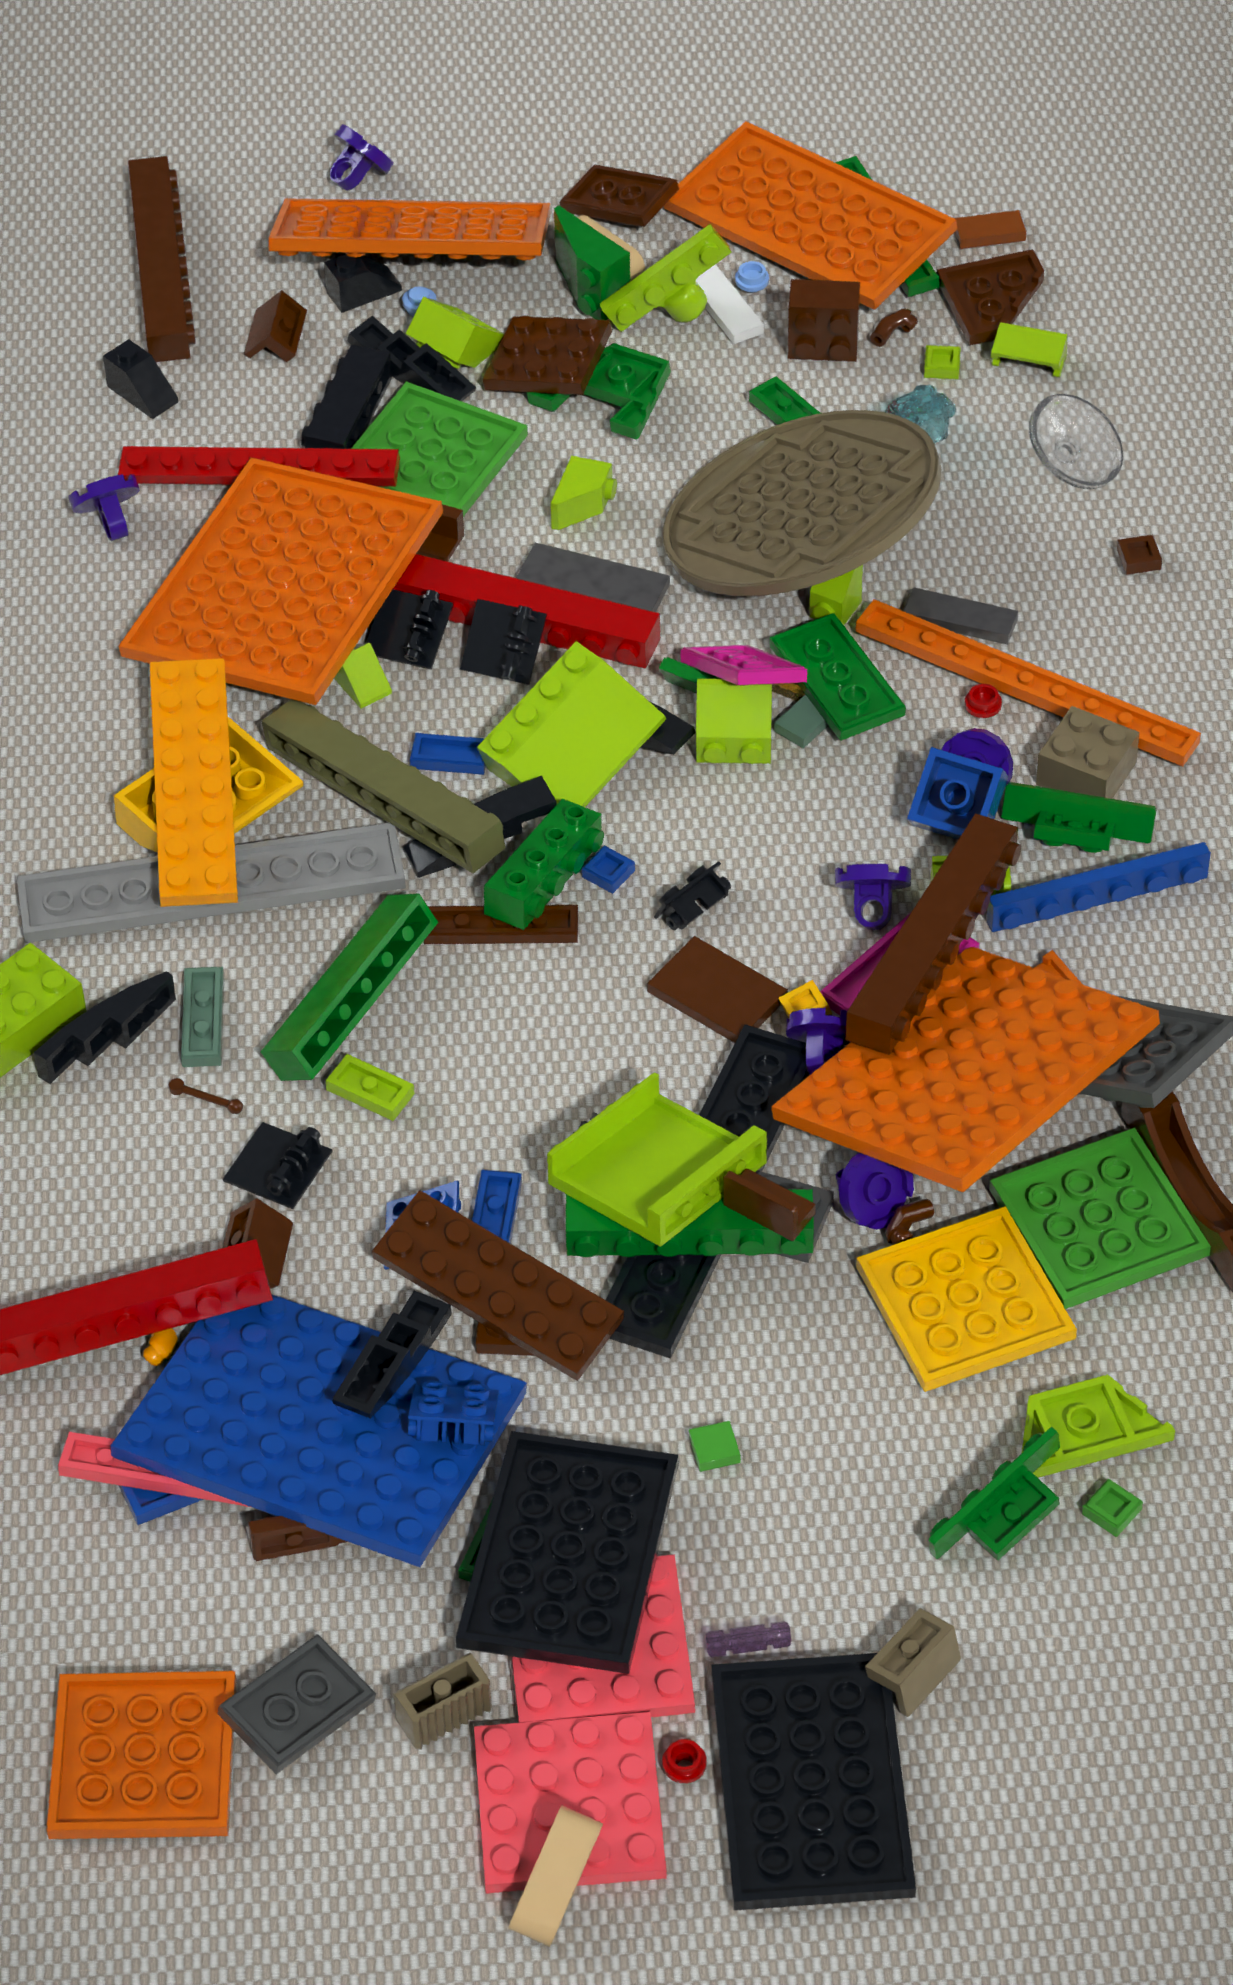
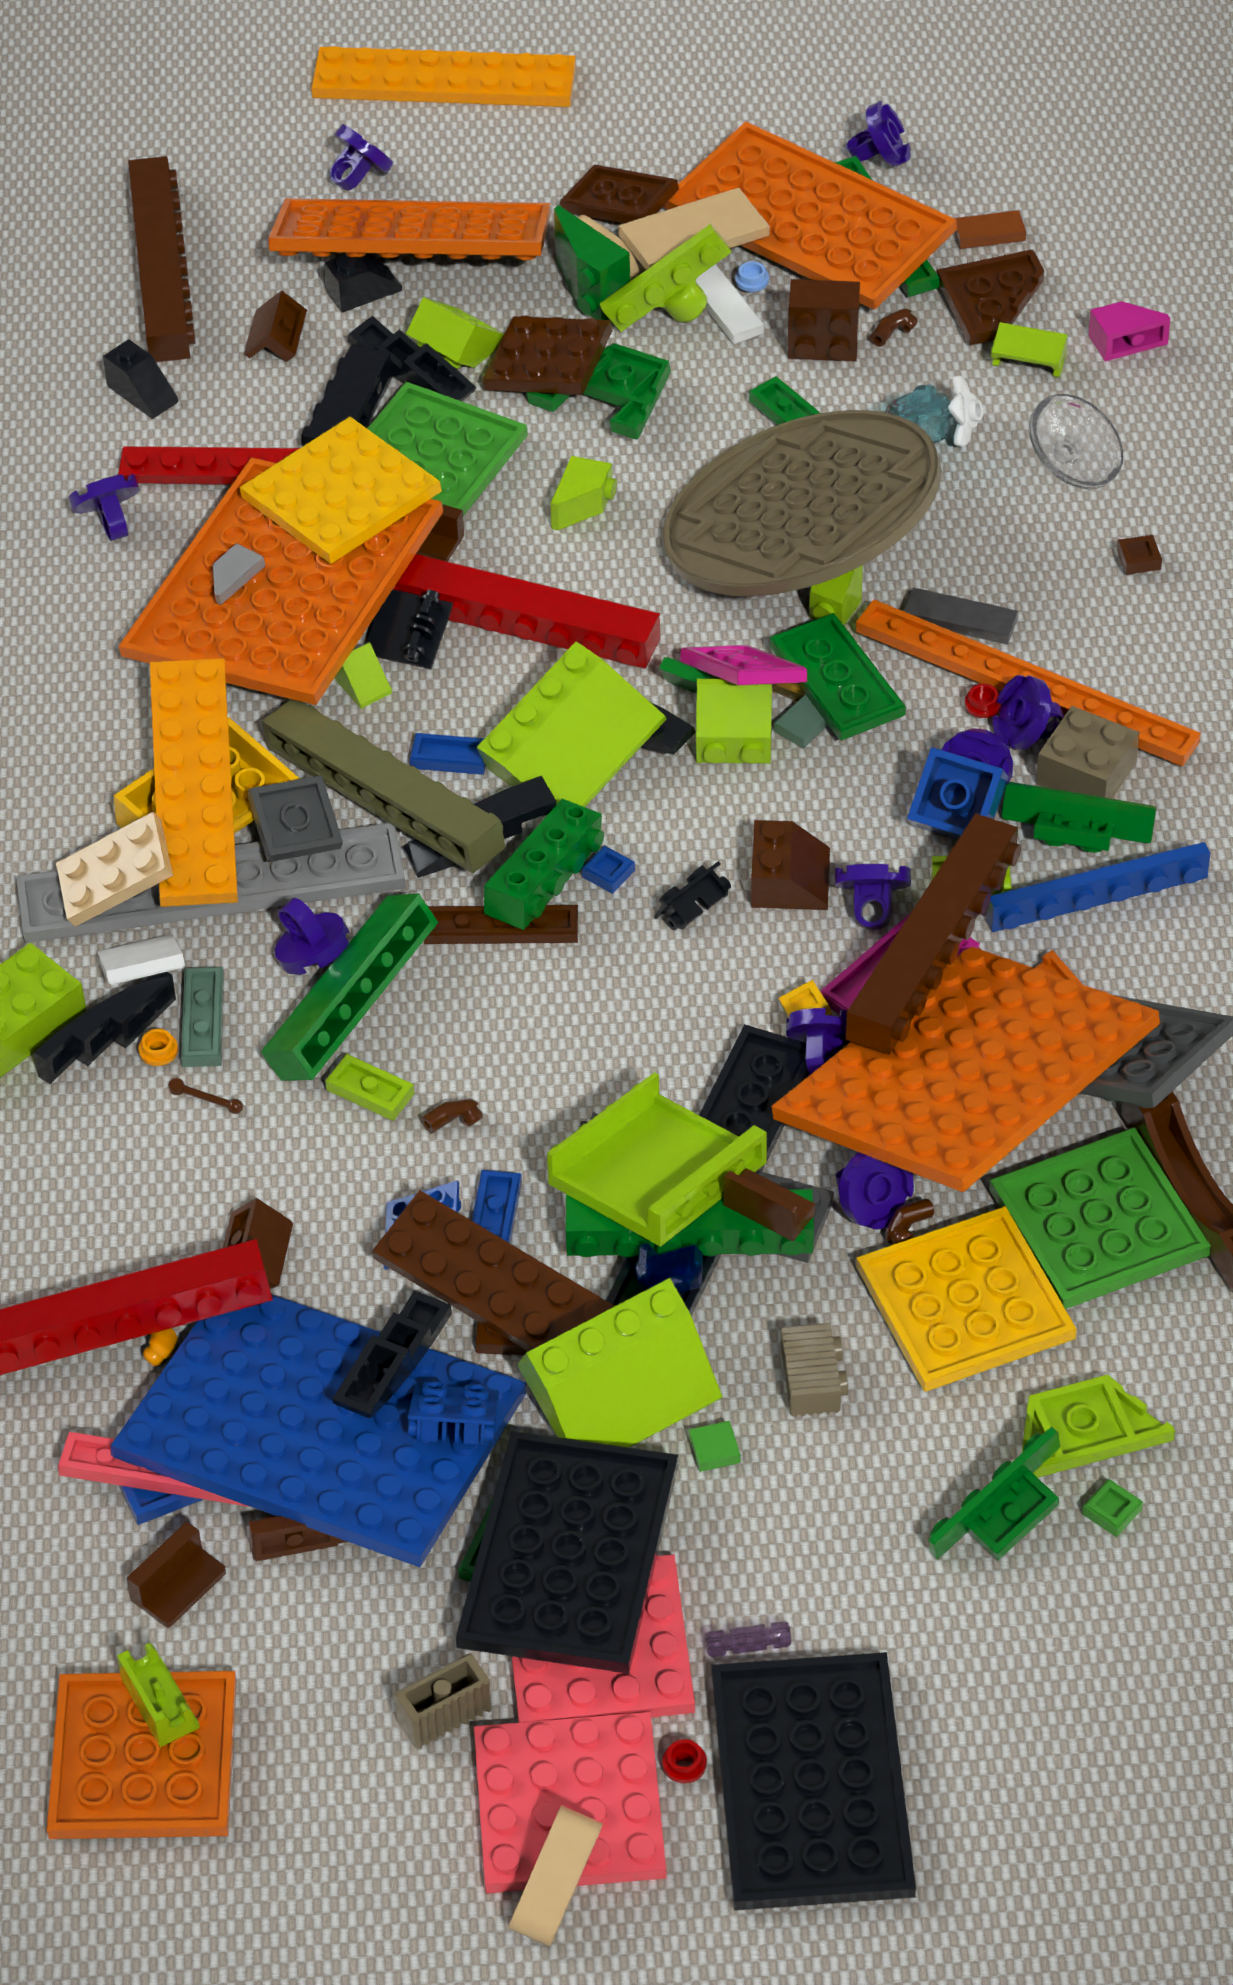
(114, 869): none -> tan plate
(141, 959): none -> white tile
(157, 1696): none -> lime hinge
(158, 1047): none -> light orange plate
(174, 1576): none -> reddish brown panel
(234, 571): none -> light grey tile
(279, 1164): black hinge -> none
(294, 818): none -> dark grey plate
(296, 1704): dark grey tile -> none
(309, 937): none -> dark purple tile
(340, 489): none -> yellow plate
(413, 297): light blue plate -> none
(444, 76): none -> light orange plate
(450, 1110): none -> reddish brown arm
(503, 641): black hinge -> none
(594, 577): flat silver tile -> none
(623, 1371): none -> lime slope
(663, 232): none -> tan tile
(681, 1266): none -> clear blue bracket
(716, 989): reddish brown tile -> none
(788, 867): none -> reddish brown slope
(812, 1369): none -> dark tan brick
(880, 137): none -> dark purple tile
(916, 1659): dark tan panel -> none
(942, 362): lime tile -> none
(966, 410): none -> white plate
(1026, 712): none -> dark purple tile
(1127, 329): none -> dark pink slope

